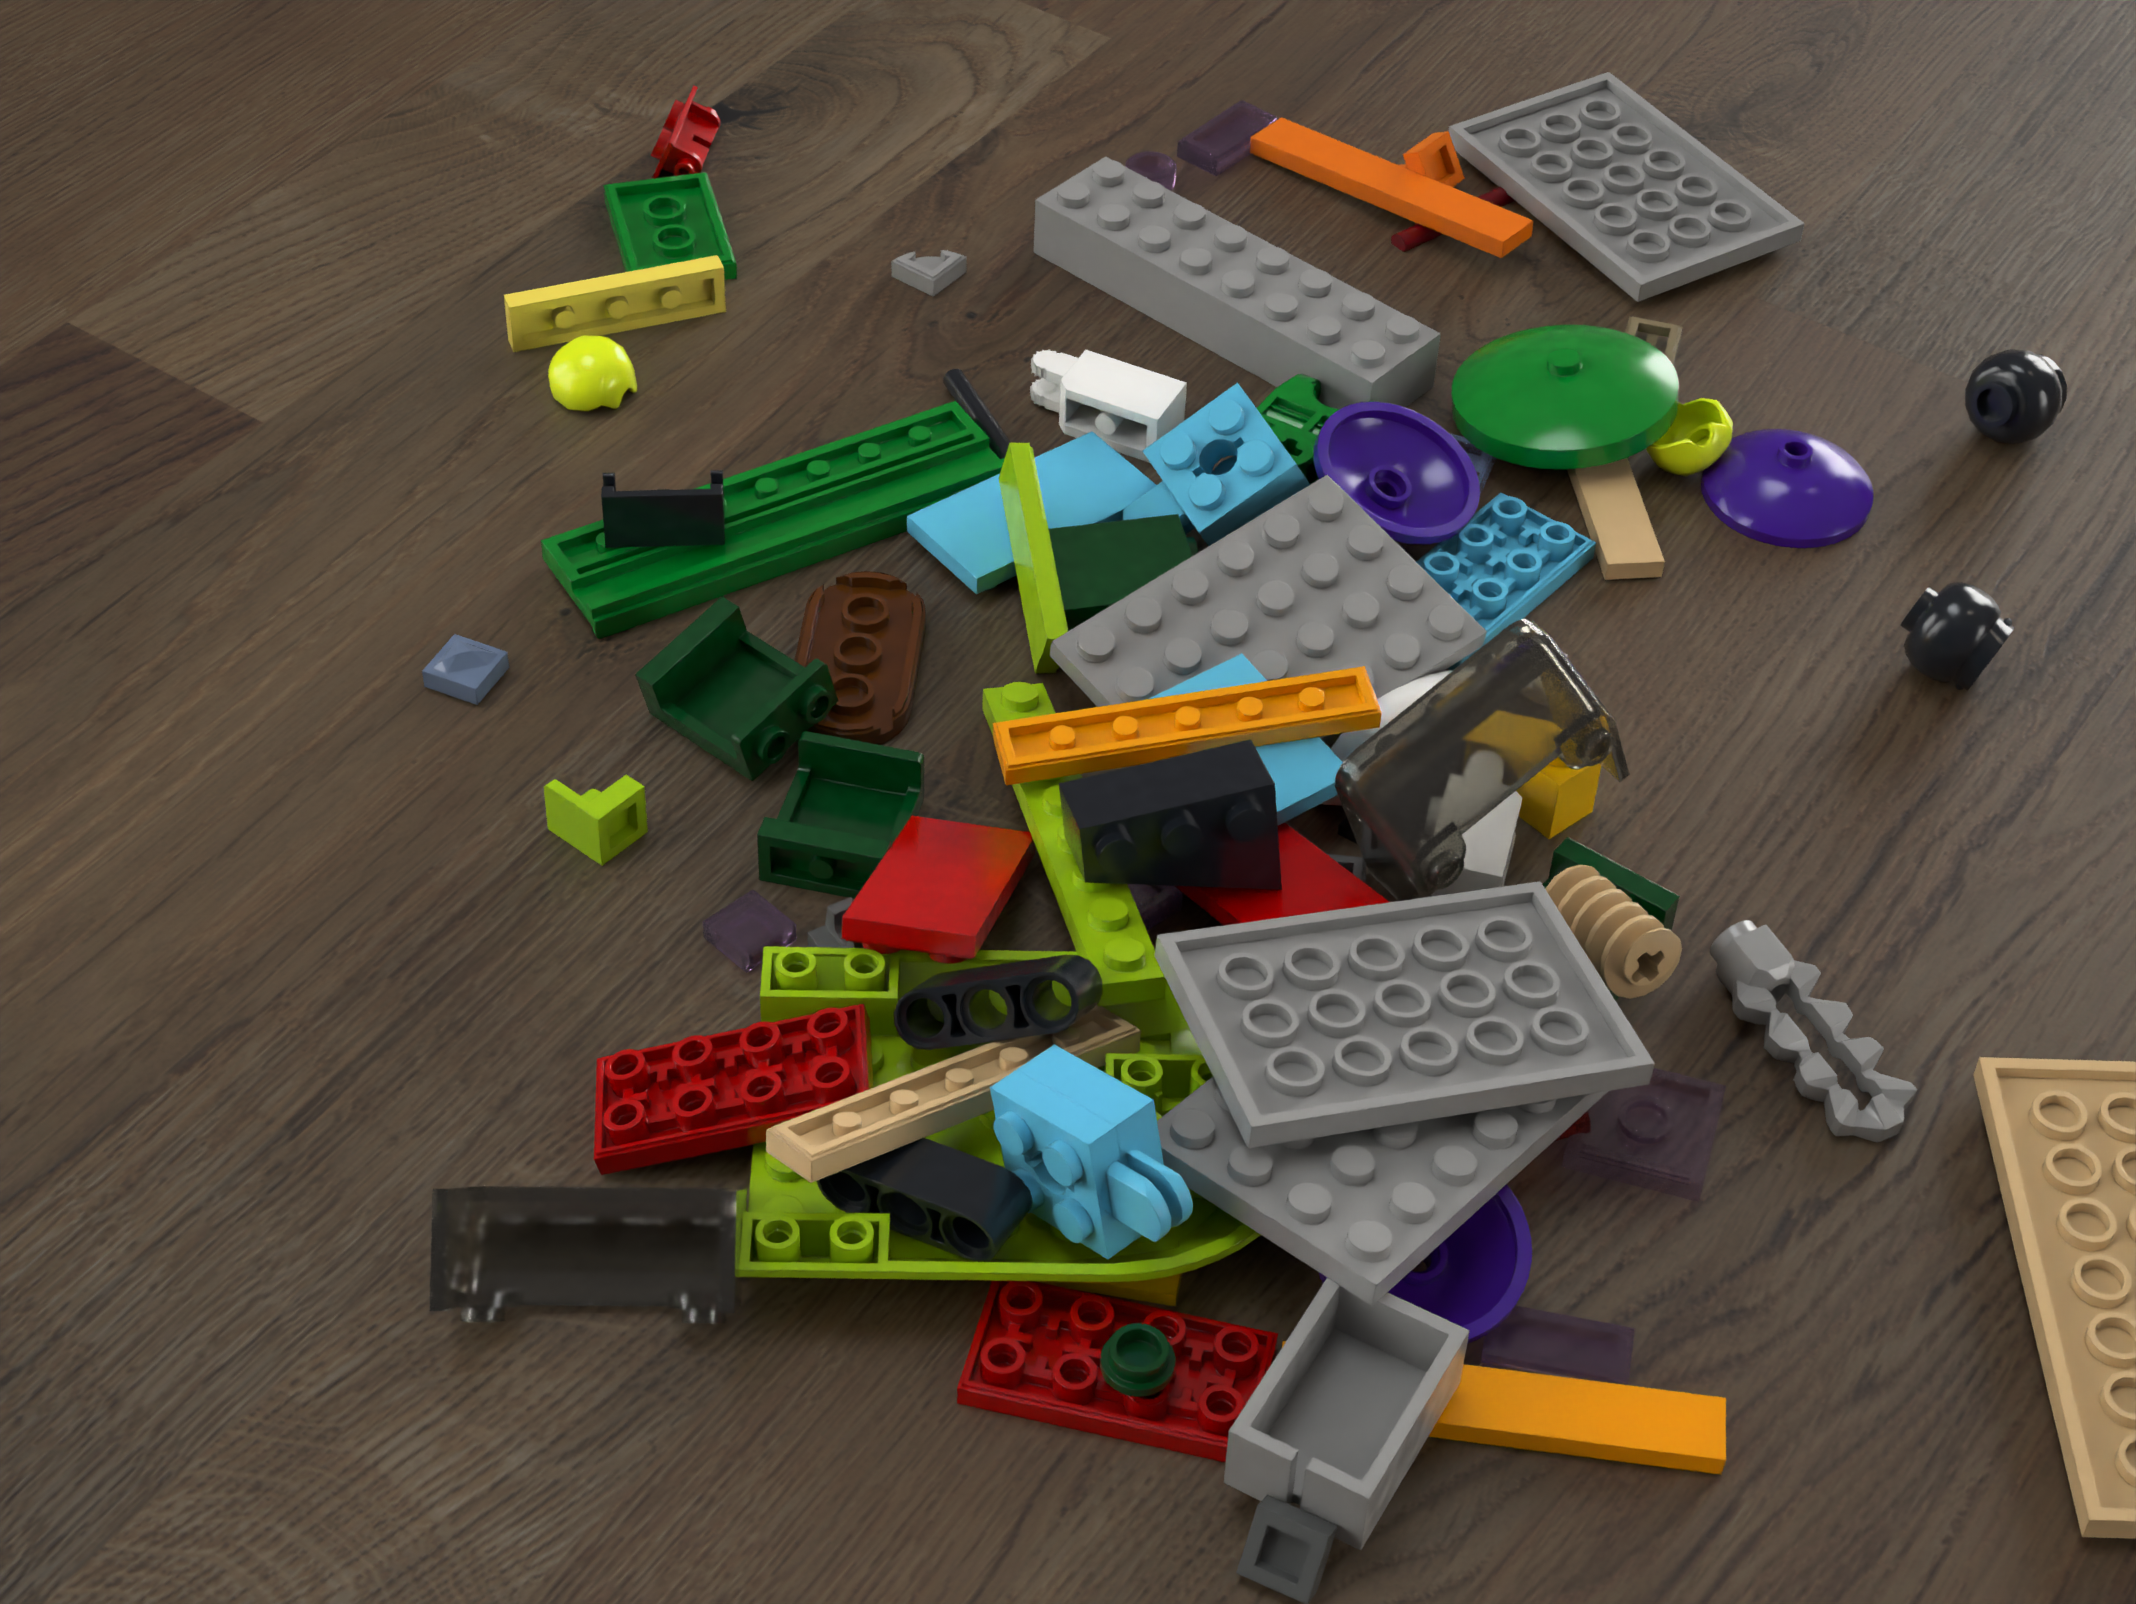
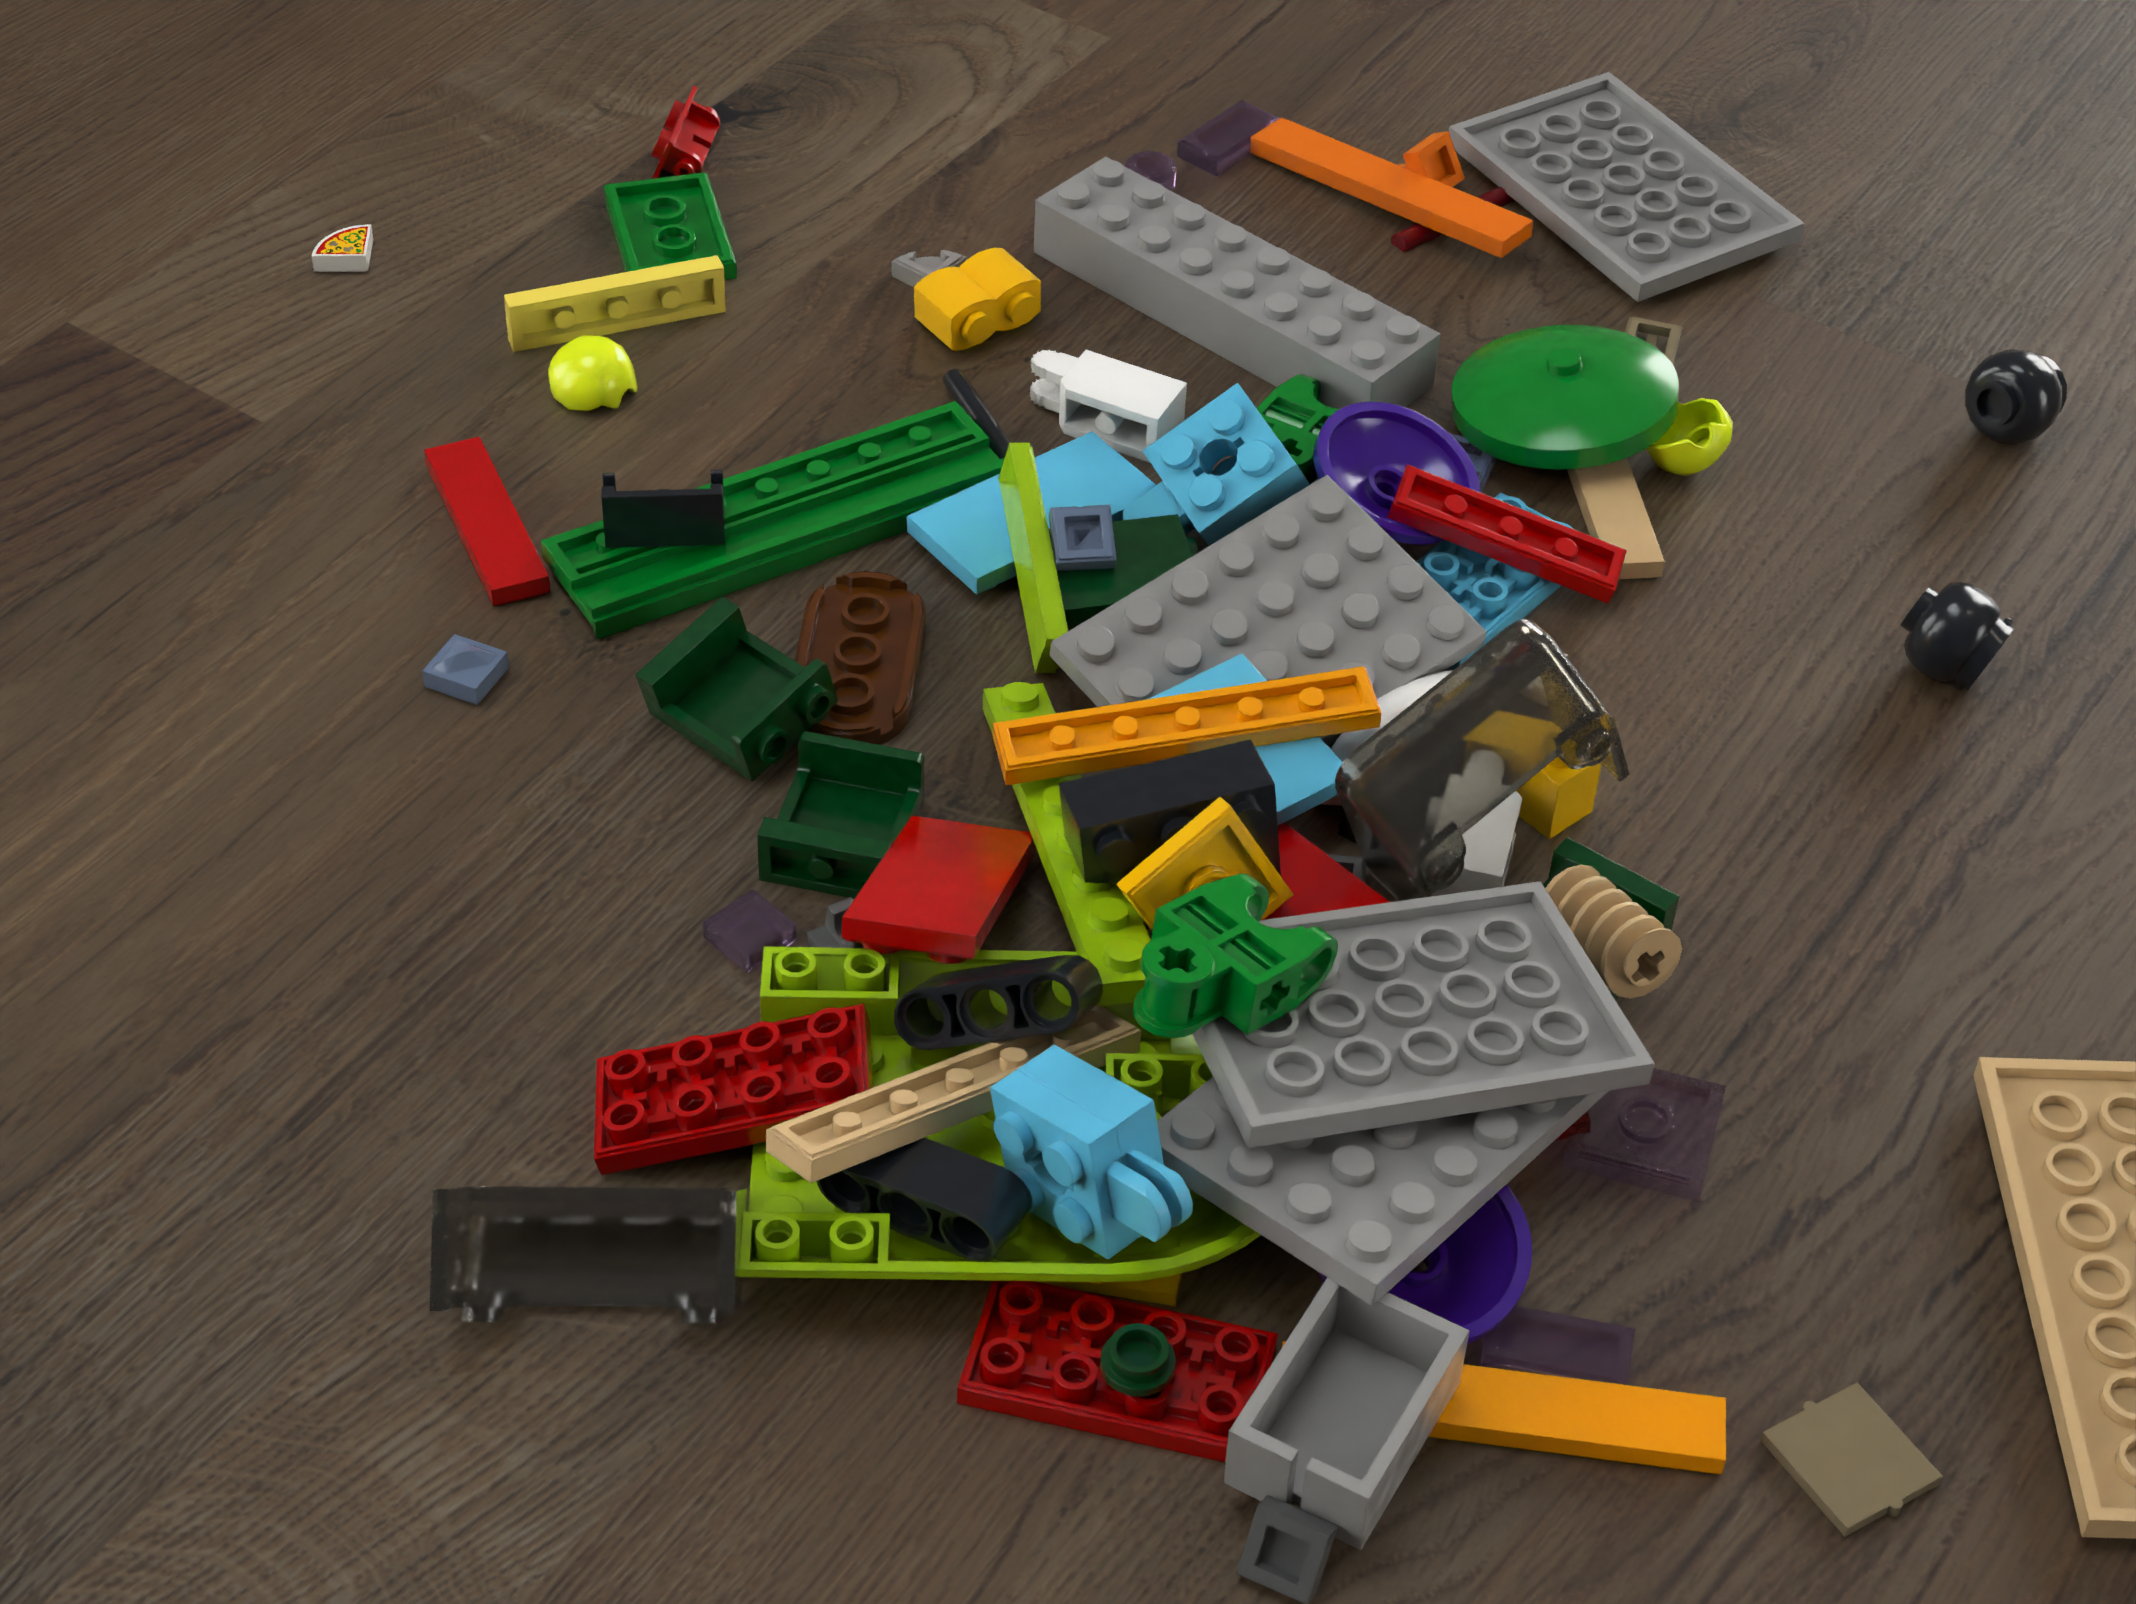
(344, 250): none -> tile
(487, 521): none -> red tile
(597, 821): lime panel -> none
(977, 298): none -> yellow brick
(1082, 537): none -> sand blue tile
(1200, 853): none -> yellow tile
(1219, 961): none -> green piece
(1507, 534): none -> red tile
(1758, 975): light grey sword -> none
(1788, 489): dark purple dish -> none
(1851, 1459): none -> dark tan piece

